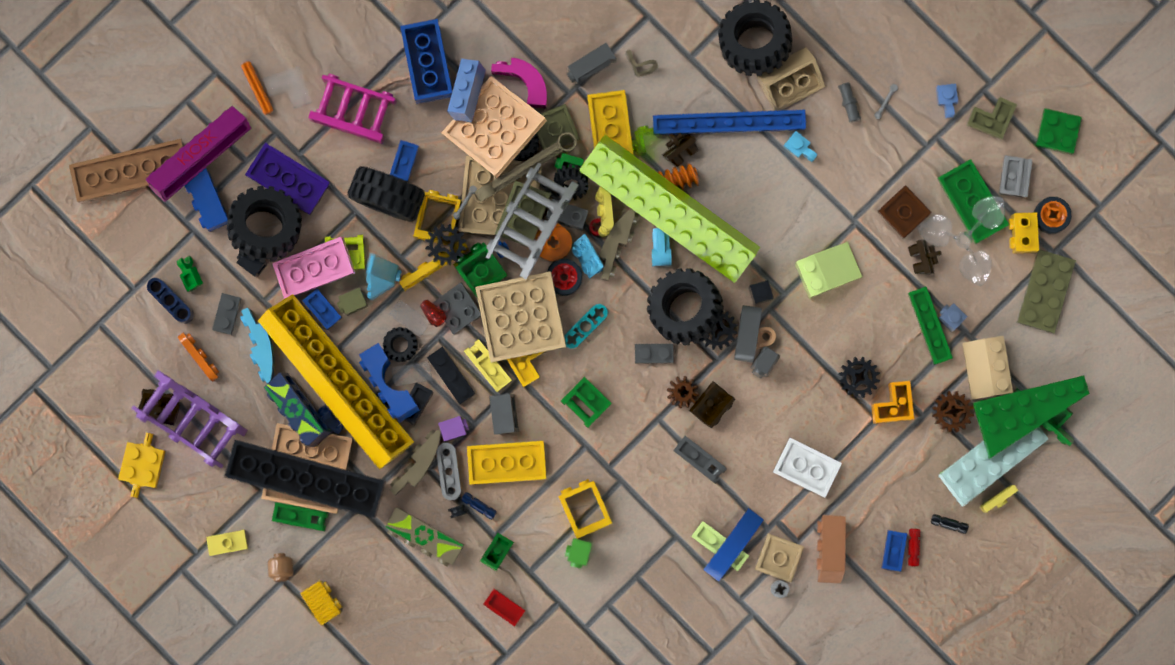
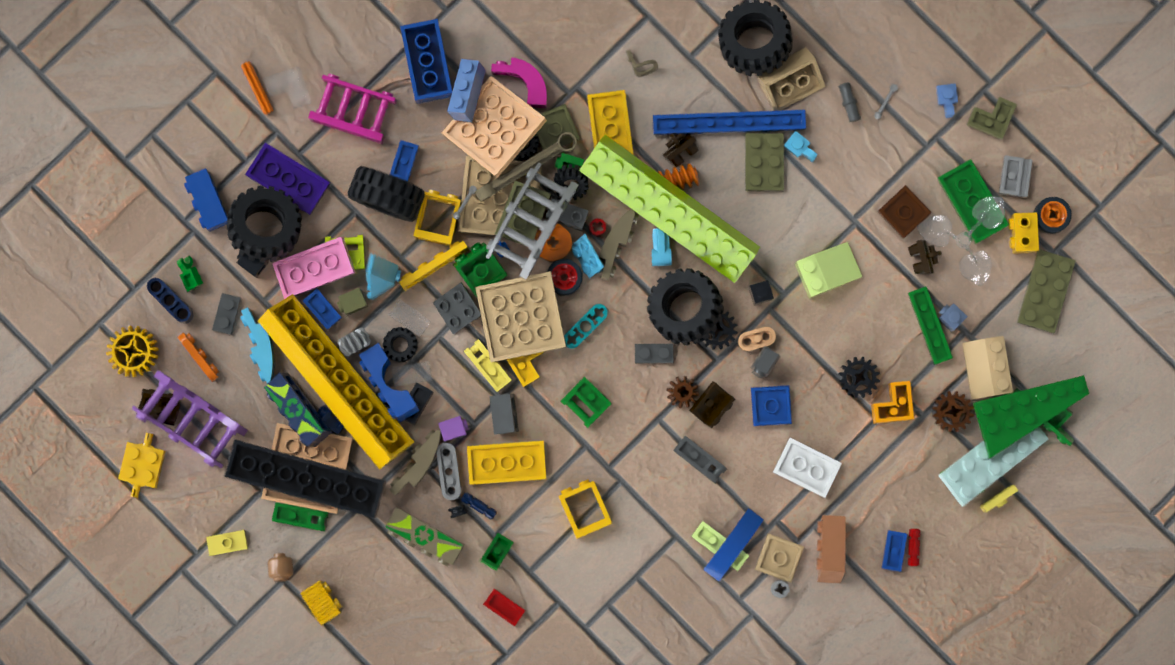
(119, 171): medium nougat plate -> none
(133, 343): none -> yellow gear
(198, 153): magenta brick -> none
(354, 342): none -> light grey gear
(433, 313): clear red cone -> none
(451, 375): black plate -> none
(453, 239): black gear -> none
(578, 553): bright green brick -> none
(591, 64): dark grey window -> none
(605, 211): light yellow plate -> none
(638, 144): clear neon green bracket -> none
(748, 333): dark grey beam -> none
(764, 161): none -> olive plate
(771, 405): none -> blue plate
(949, 523): black axle -> none
(1058, 131): green plate -> none

